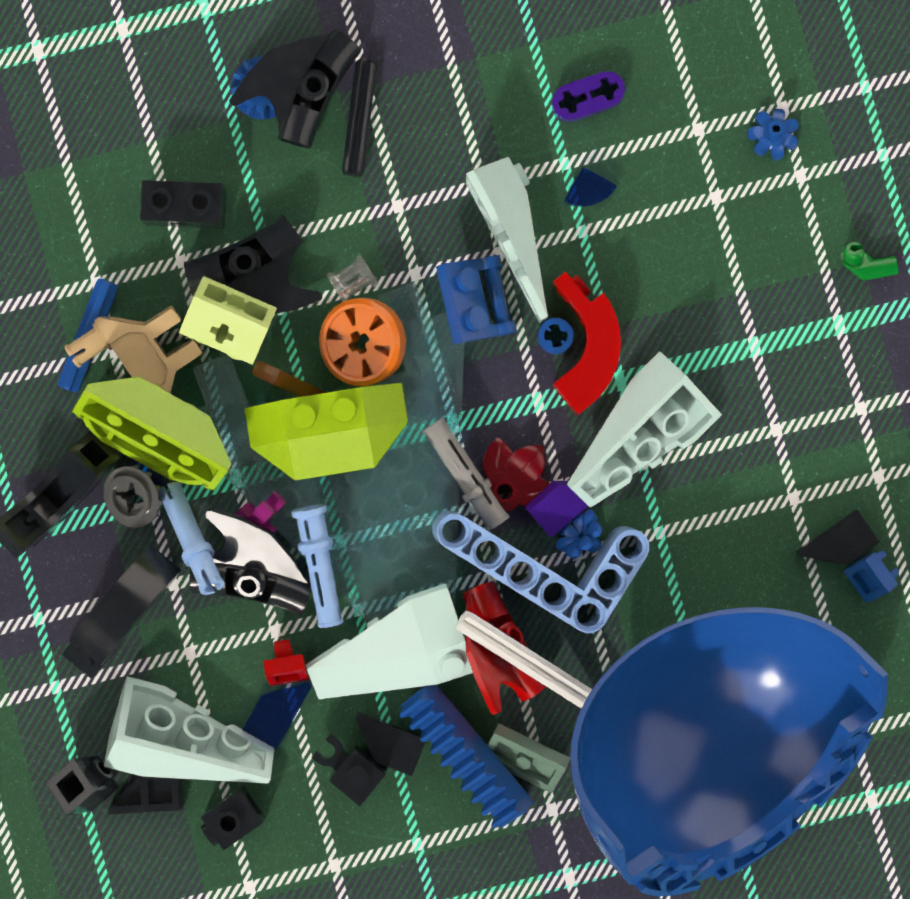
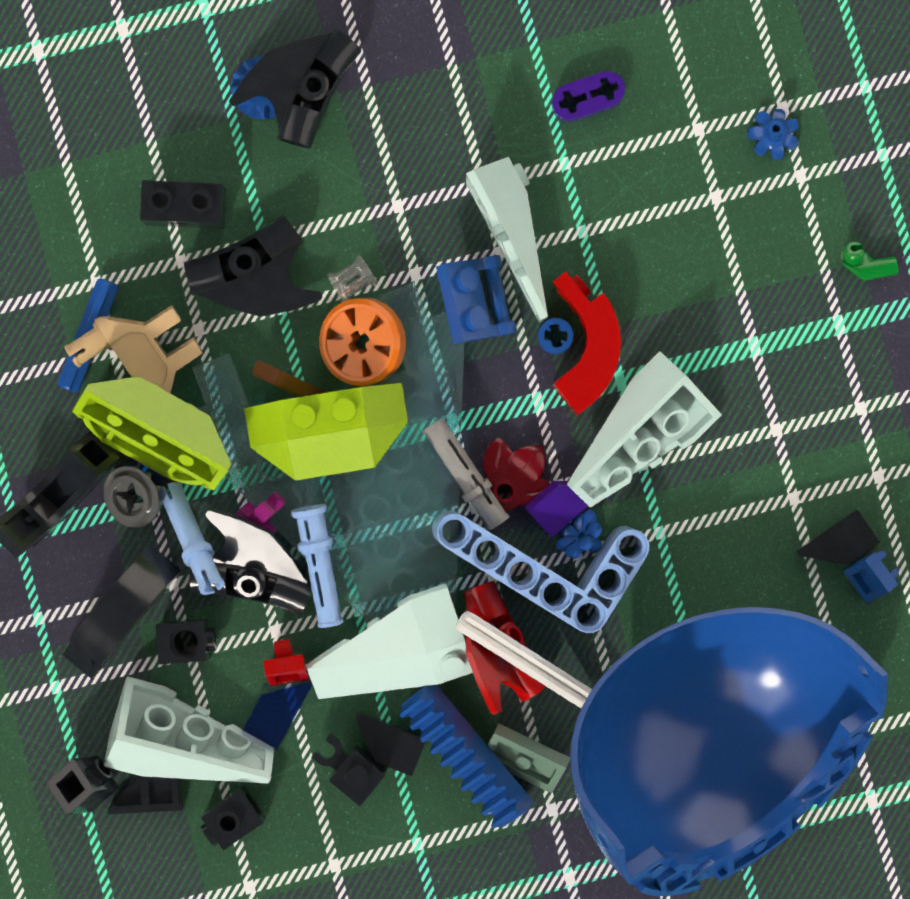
(168, 647): none -> black brick
(227, 320): yellowish green brick -> none
(359, 118): black axle -> none
(589, 189): clear blue tile -> none

